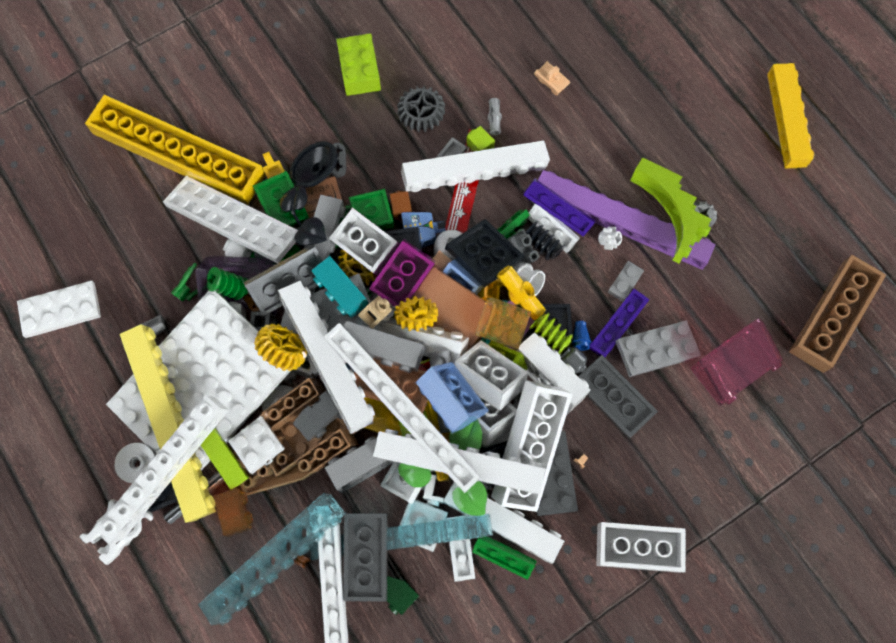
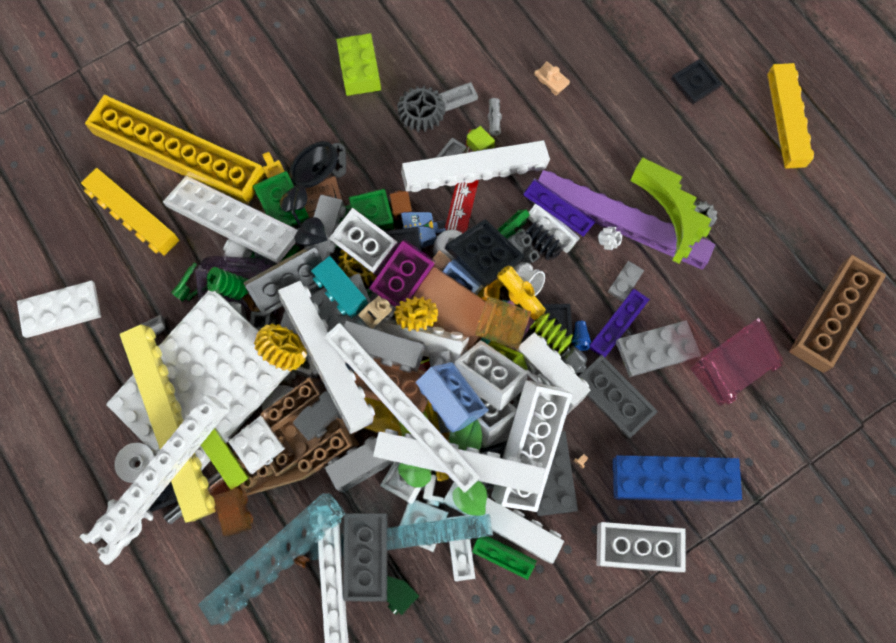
(130, 211): none -> yellow brick
(459, 96): none -> light grey plate
(677, 478): none -> blue brick
(696, 81): none -> black plate

